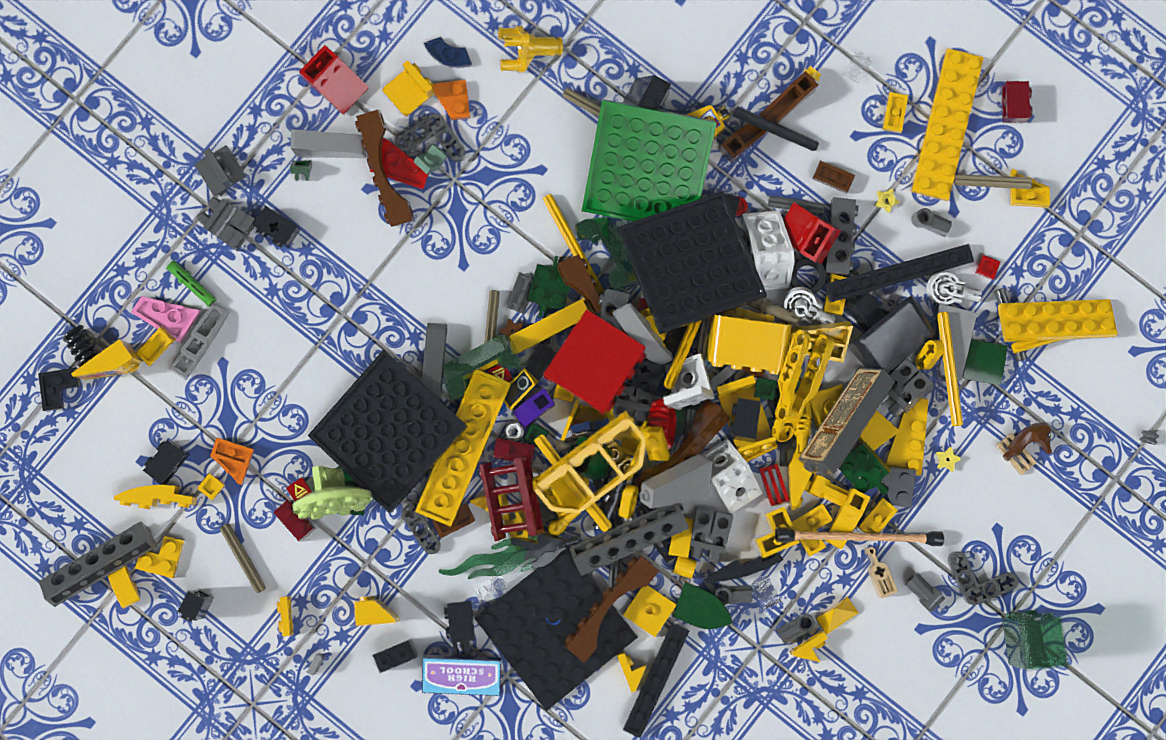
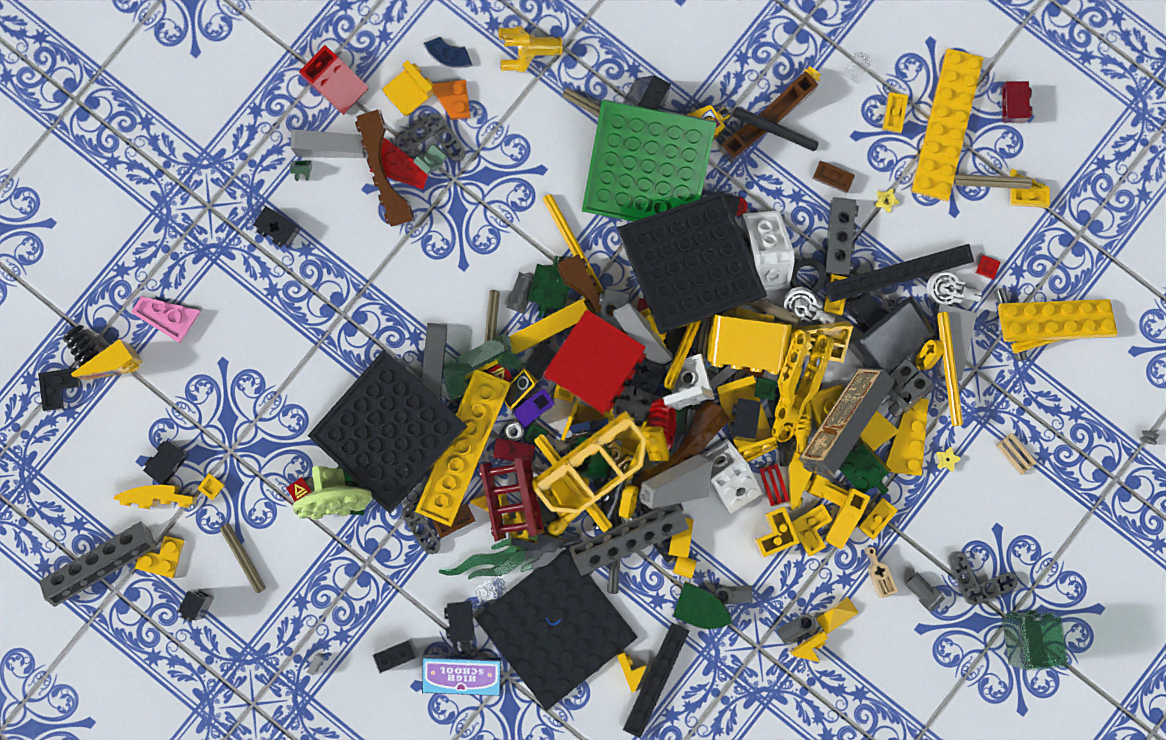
(124, 587): yellow slope -> none
(155, 346): yellow tile -> none
(175, 268): bright green pin -> none
(199, 341): light grey slope -> none
(219, 169): dark grey bracket -> none
(221, 220): dark grey hips -> none
(233, 458): orange wing -> none
(286, 623): yellow plate -> none
(298, 527): dark red brick -> none
(373, 611): yellow slope -> none
(511, 325): reddish brown plate -> none
(584, 640): reddish brown arch -> none
(604, 229): clear green windscreen -> none
(649, 610): yellow plate -> none
(708, 539): dark grey hips -> none
(736, 570): black slope -> none
(765, 592): clear bracket -> none
(786, 203): dark grey axle -> none
(809, 233): red slope -> none
(900, 485): black wing -> none
(932, 538): light nougat hose -> none
(933, 222): dark grey piece -> none
(985, 362): dark green slope -> none
(1036, 432): reddish brown animal -> none

